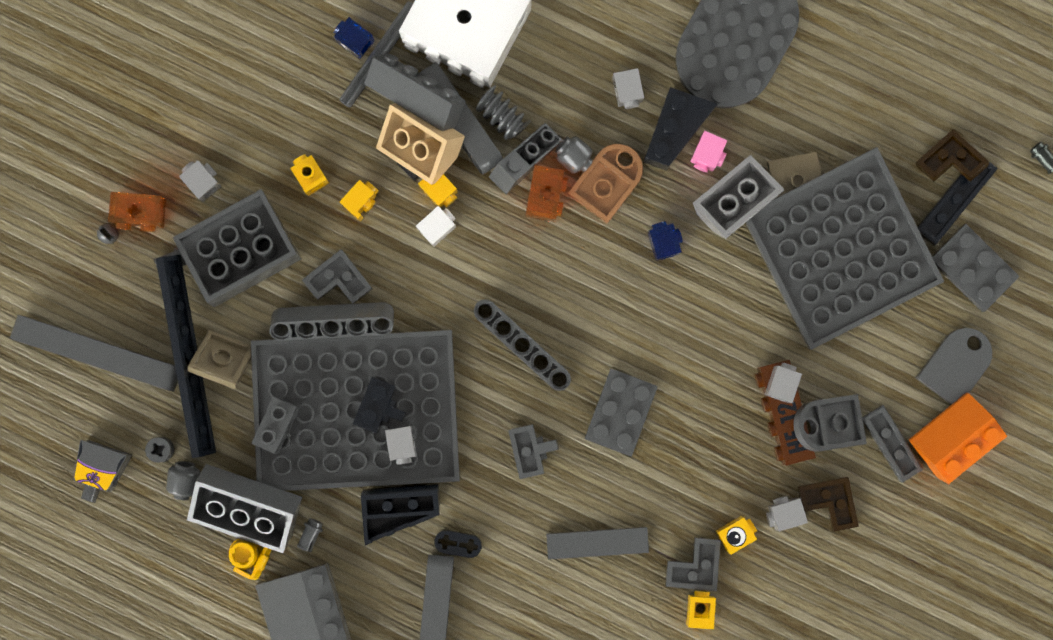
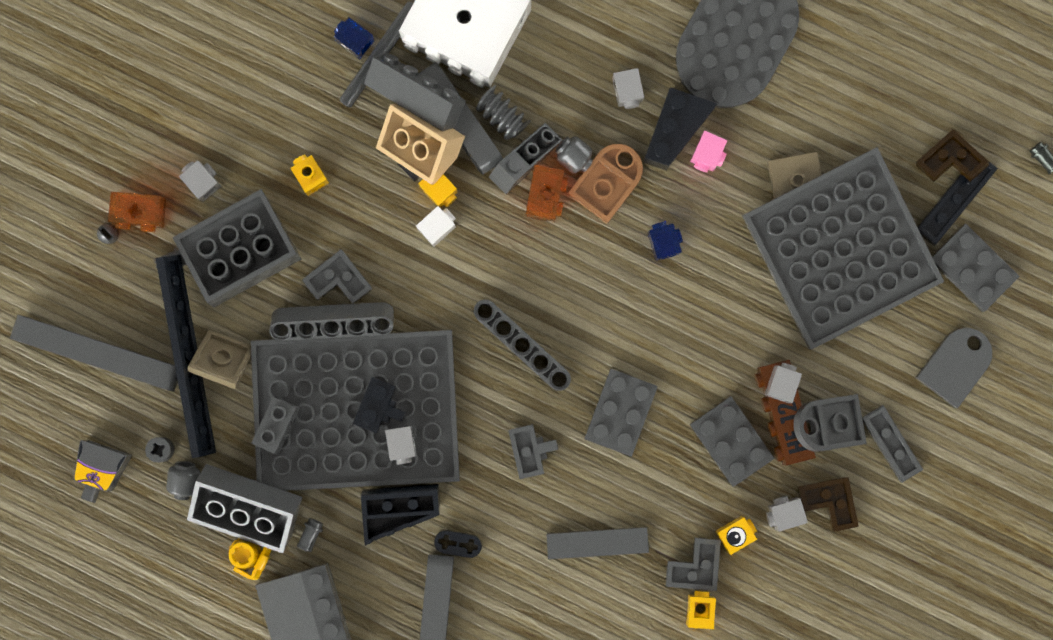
(360, 199): yellow brick -> none
(731, 441): none -> dark grey plate
(737, 197): light grey slope -> none
(957, 438): orange slope -> none

